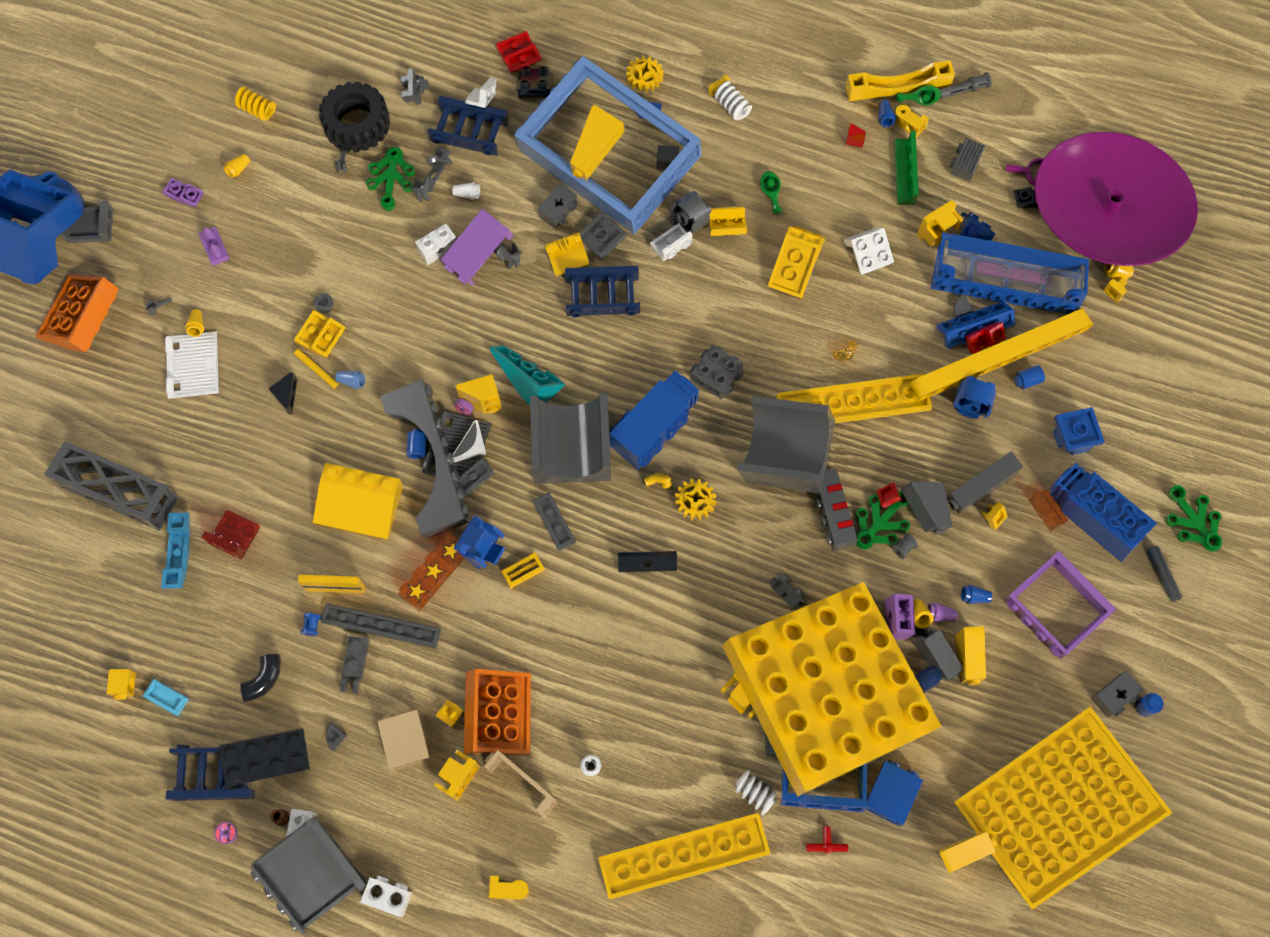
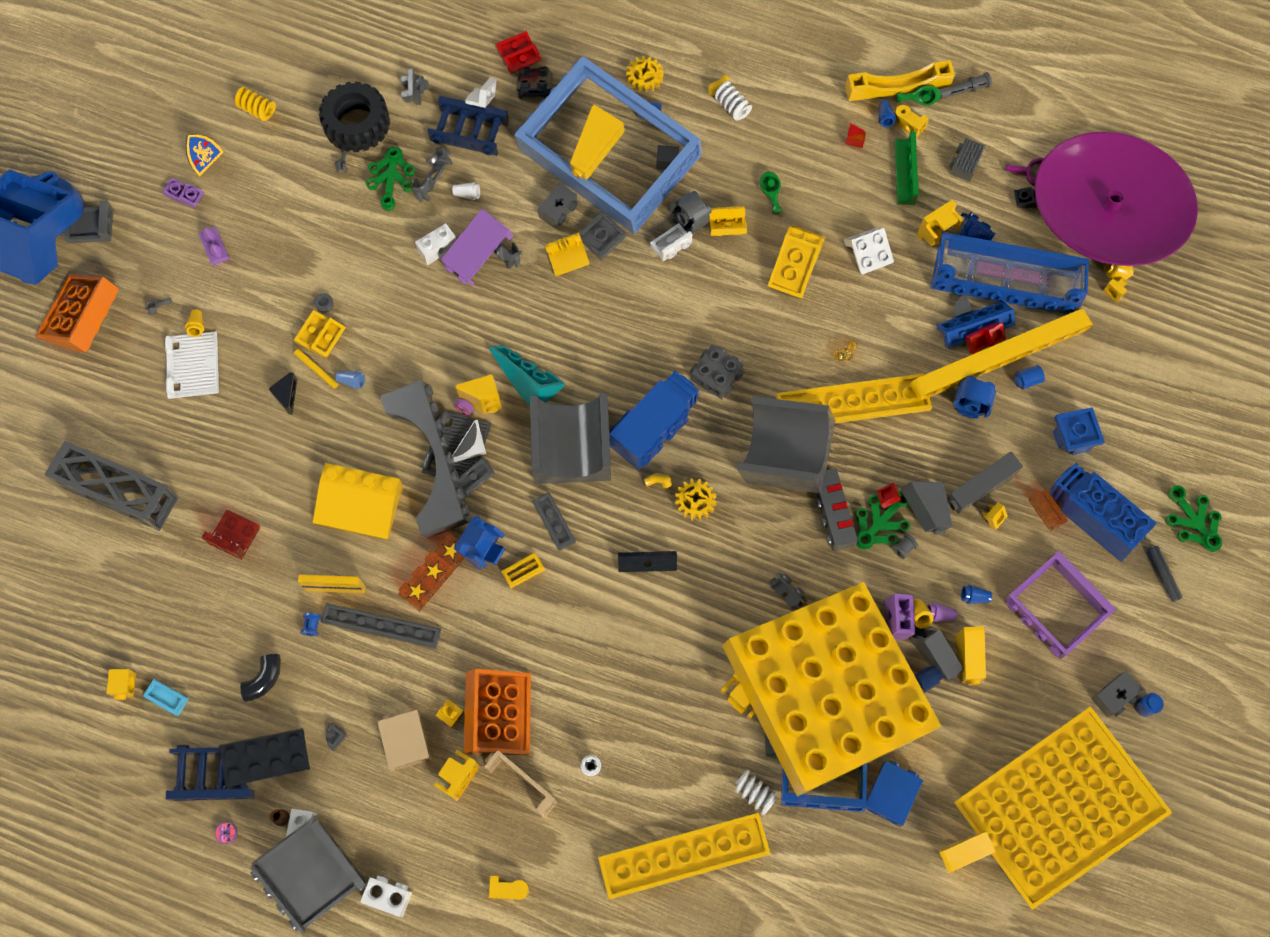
(178, 551): dark azure slope -> none
(201, 152): none -> shield
(235, 166): yellow cone -> none
(354, 662): dark grey hinge -> none
(416, 444): blue brick -> none
(602, 274): dark blue fence -> none
(826, 847): red piece -> none

